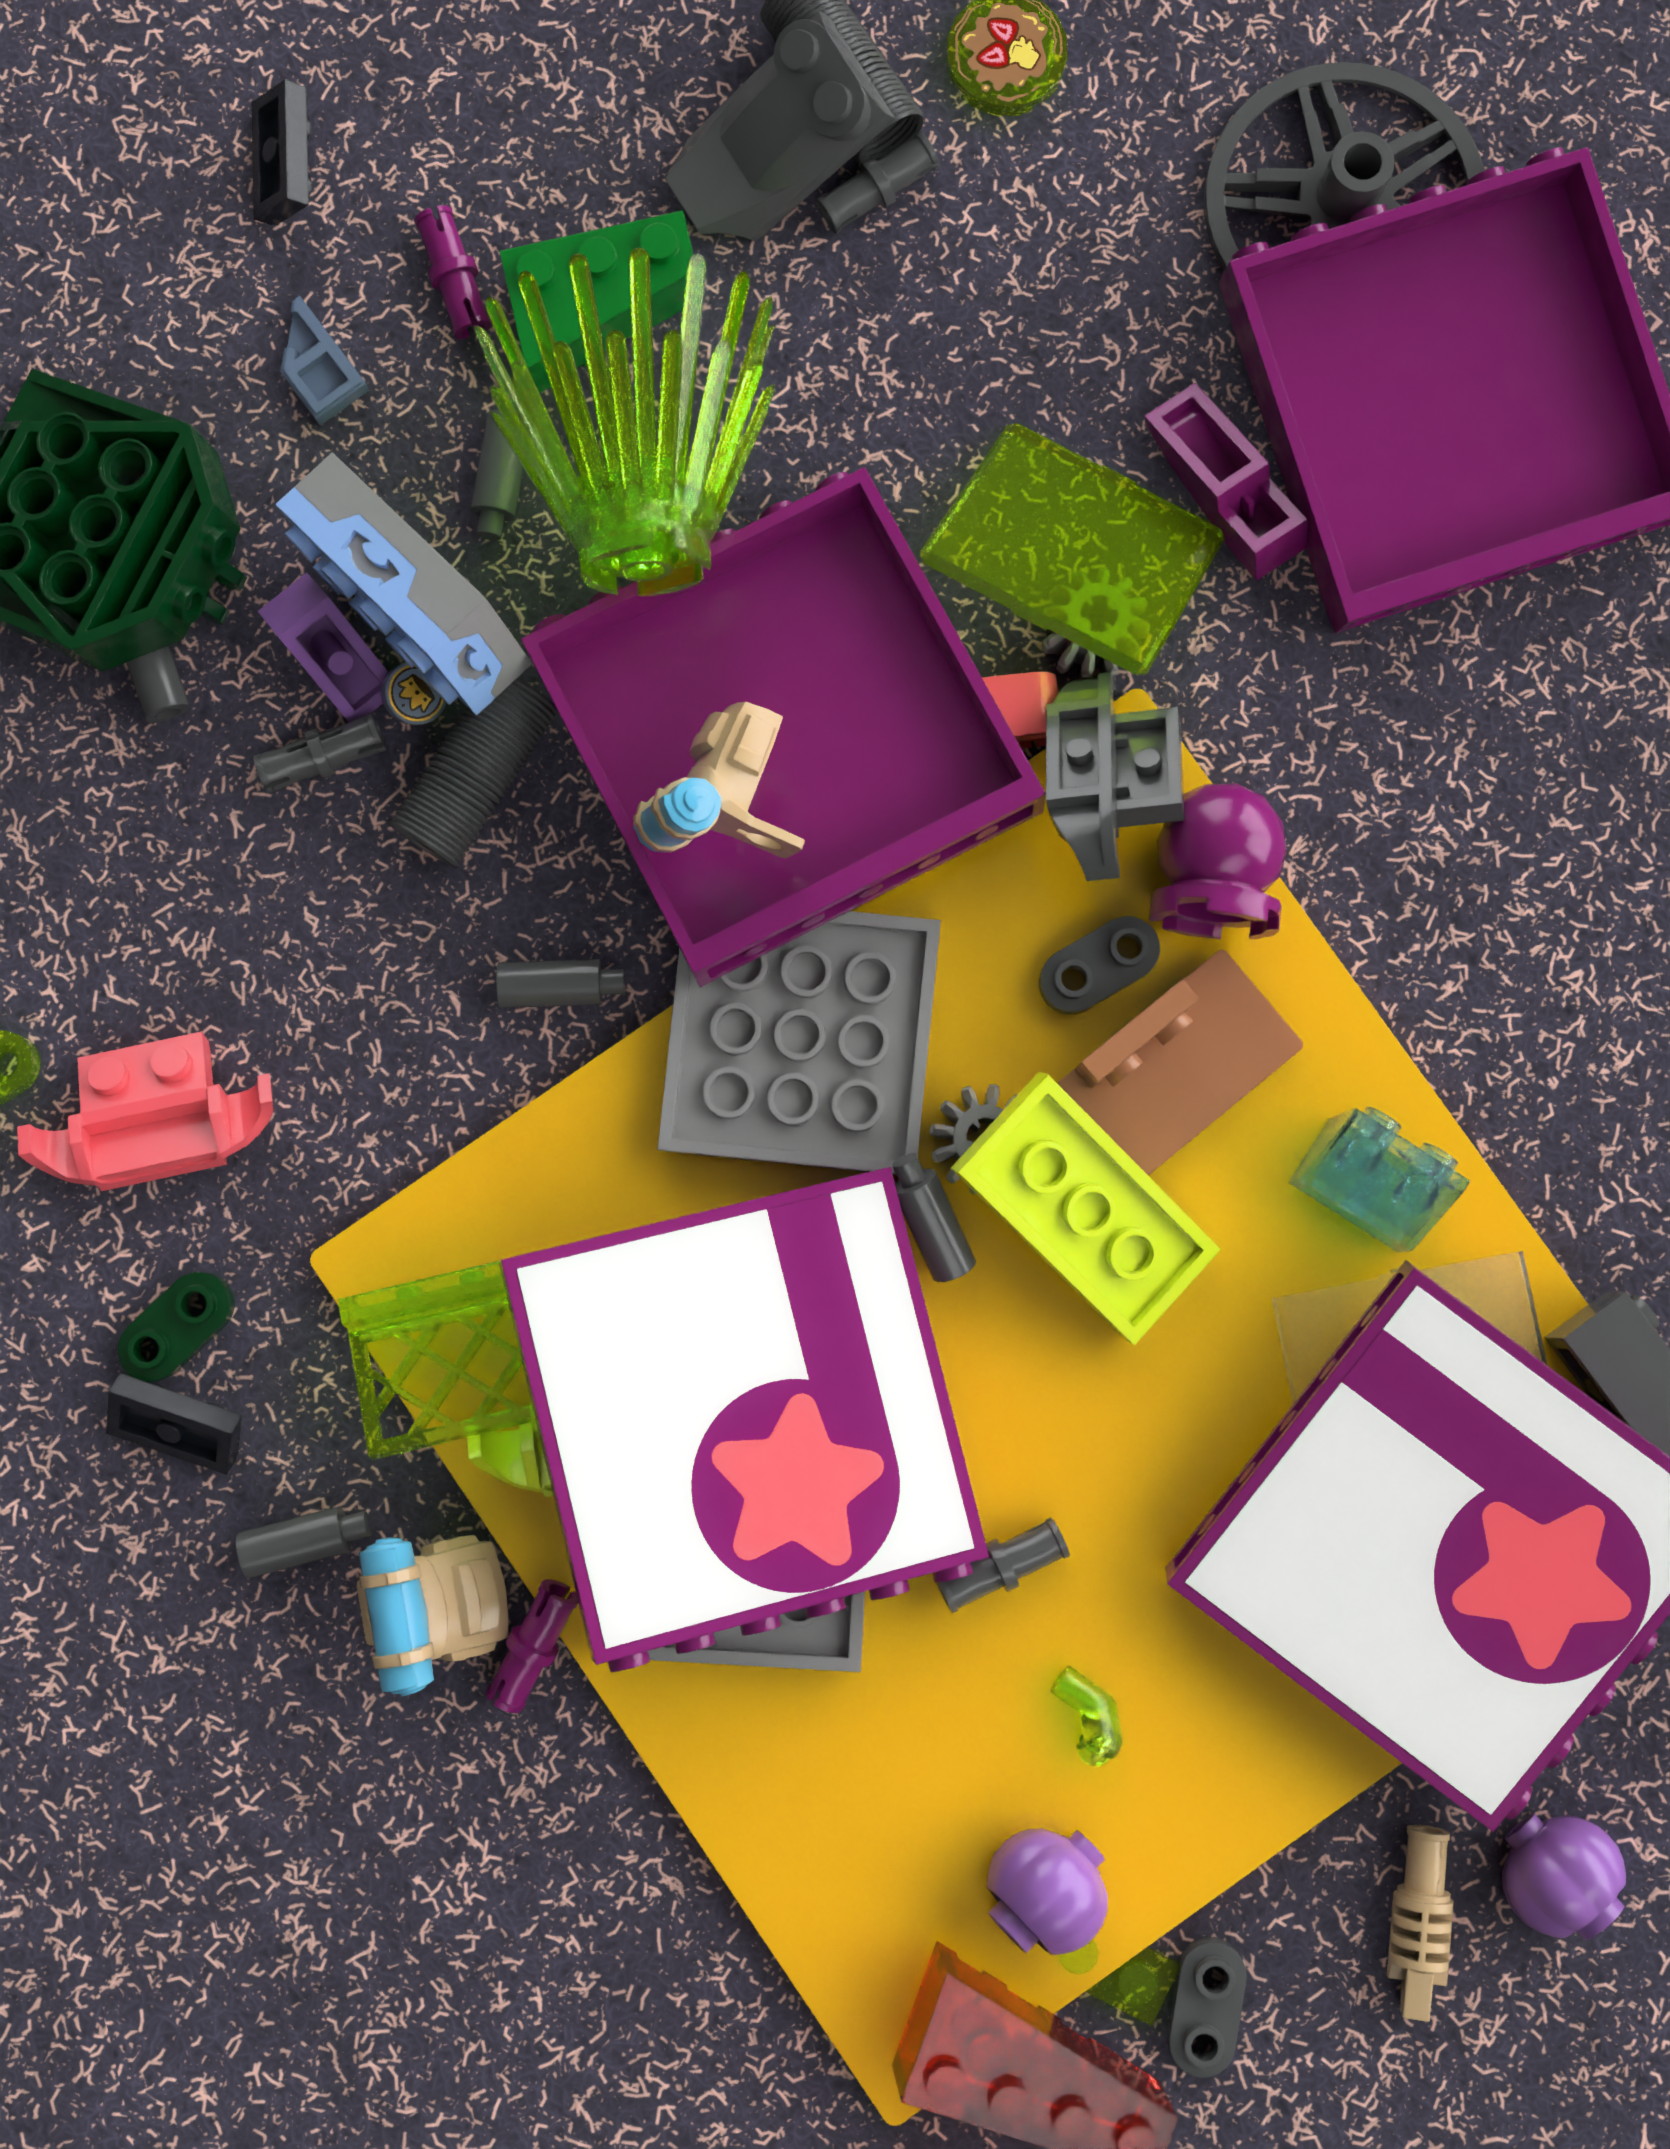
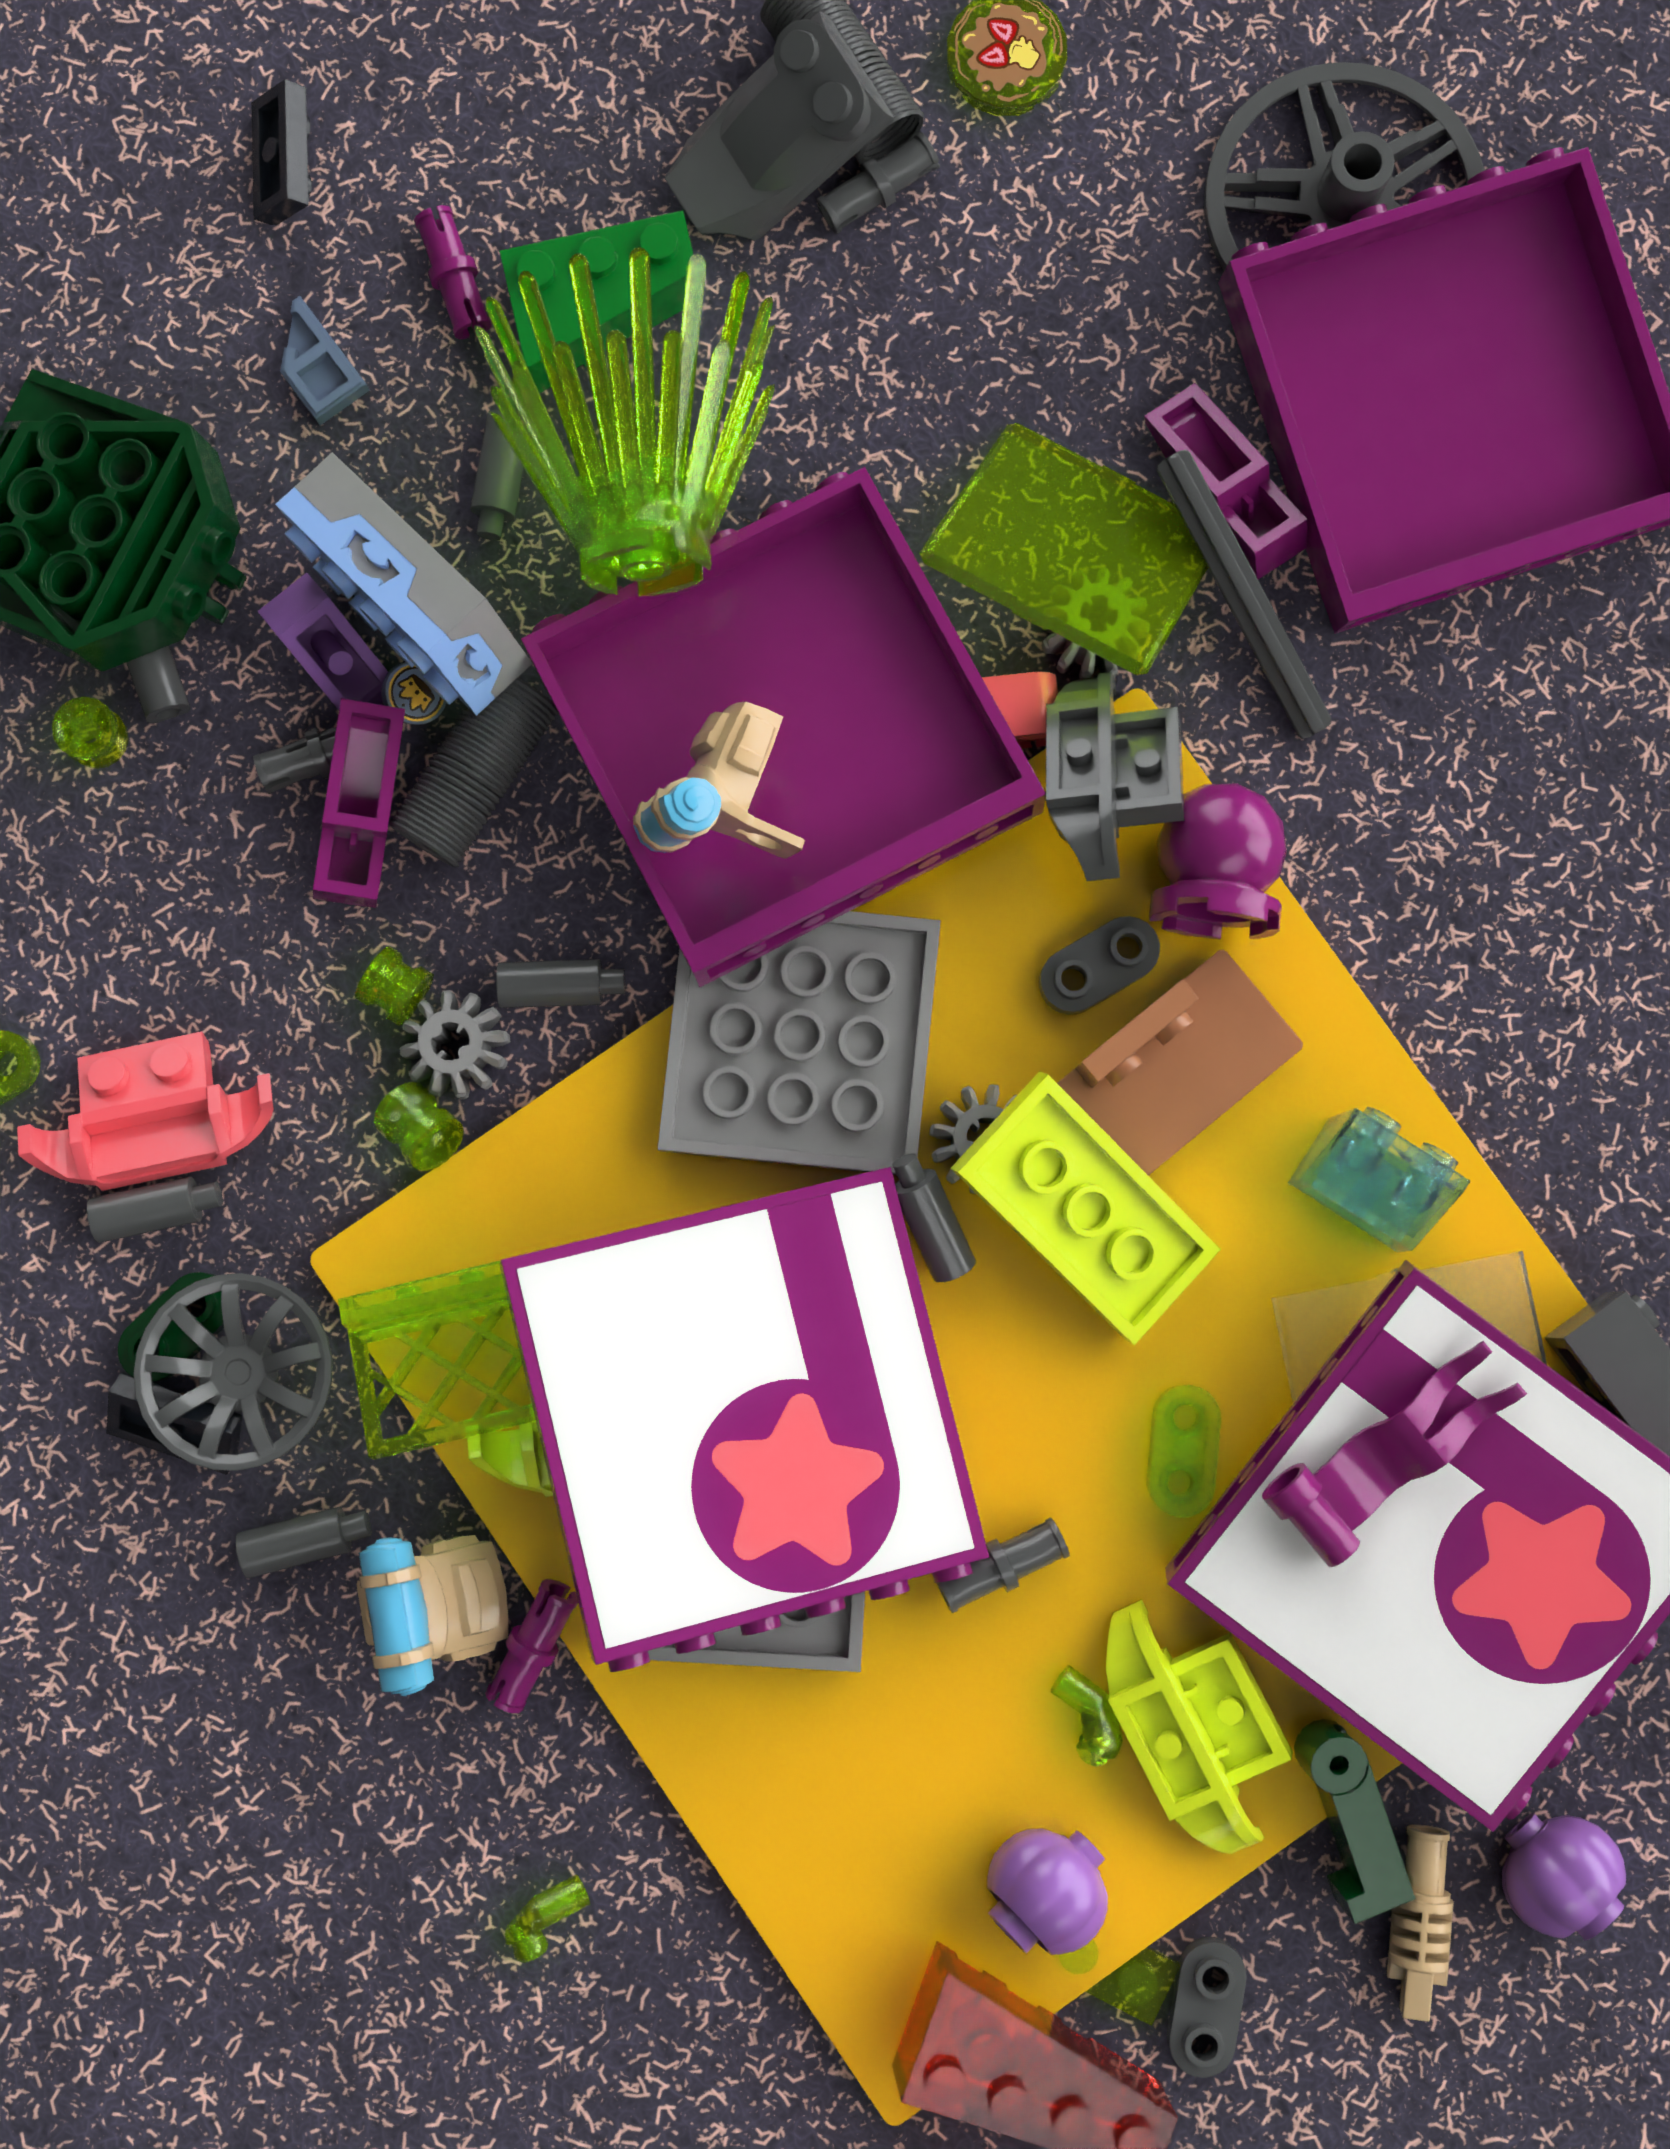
(79, 722): none -> clear neon green wheel
(150, 1208): none -> dark grey cylinder
(234, 1372): none -> dark grey wheel
(358, 803): none -> magenta slope
(393, 985): none -> clear neon green wheel
(424, 1132): none -> clear neon green wheel
(471, 1058): none -> light grey gear
(540, 1912): none -> clear neon green arm
(1188, 1450): none -> clear neon green plate
(1193, 1727): none -> neon yellow plate
(1243, 594): none -> dark grey axle
(1372, 1863): none -> dark green leg
(1380, 1461): none -> magenta flag

